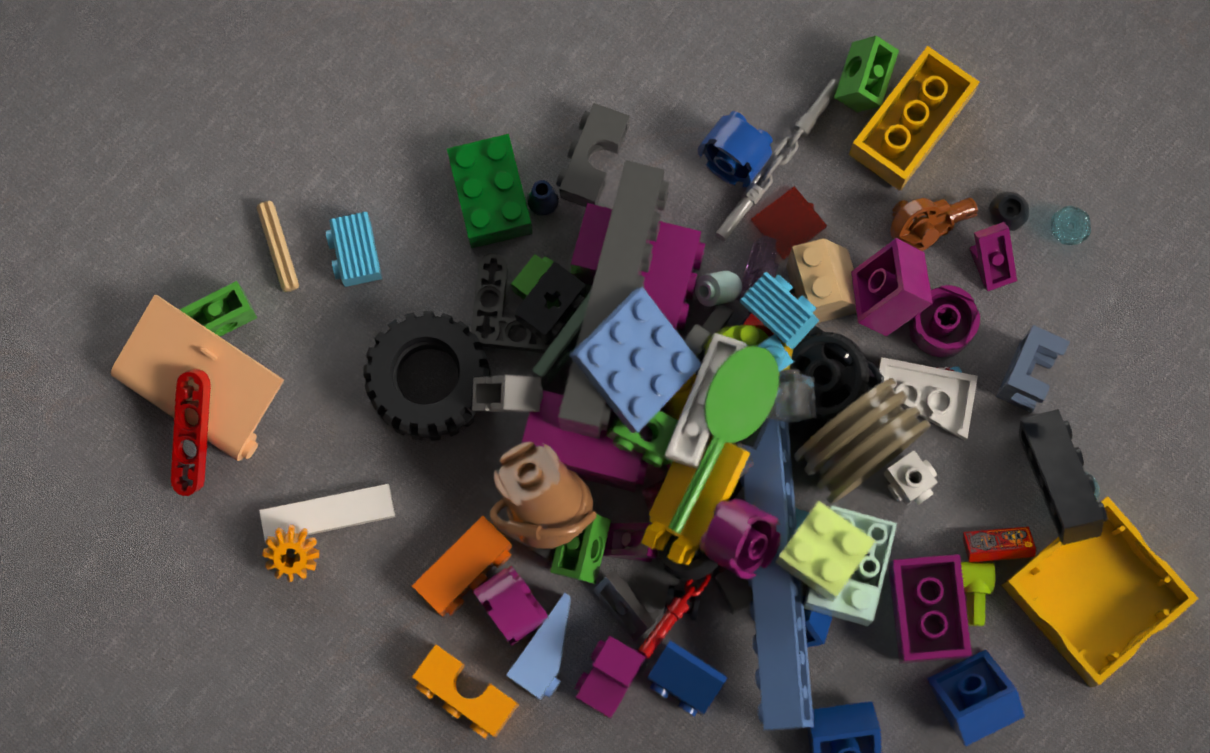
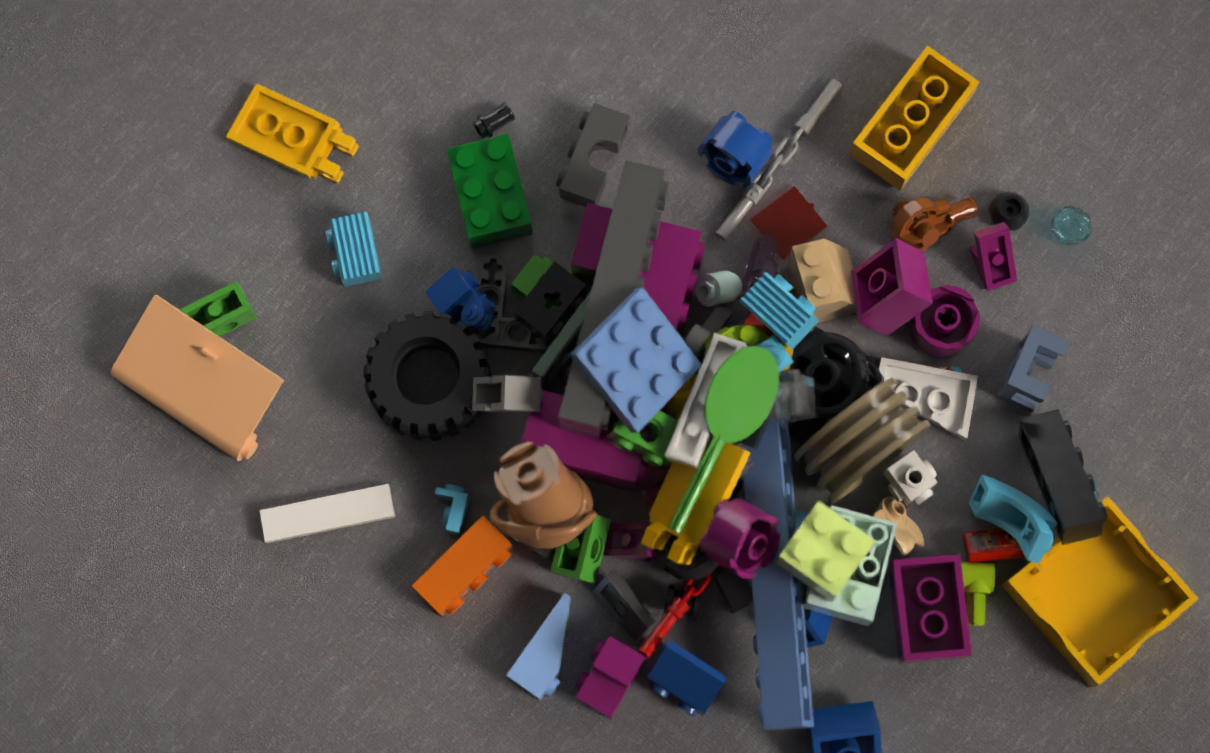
(196, 433): red beam -> none
(277, 246): tan axle -> none
(279, 558): light orange gear -> none
(290, 134): none -> yellow tile
(439, 677): light orange arch -> none
(456, 514): none -> medium azure bracket
(459, 297): none -> blue brick
(493, 120): none -> black pin
(511, 604): magenta brick -> none
(543, 204): dark blue cone -> none
(866, 74): bright green brick -> none
(907, 532): none -> tan plate
(976, 697): blue slope -> none
(1016, 514): none -> medium azure arch

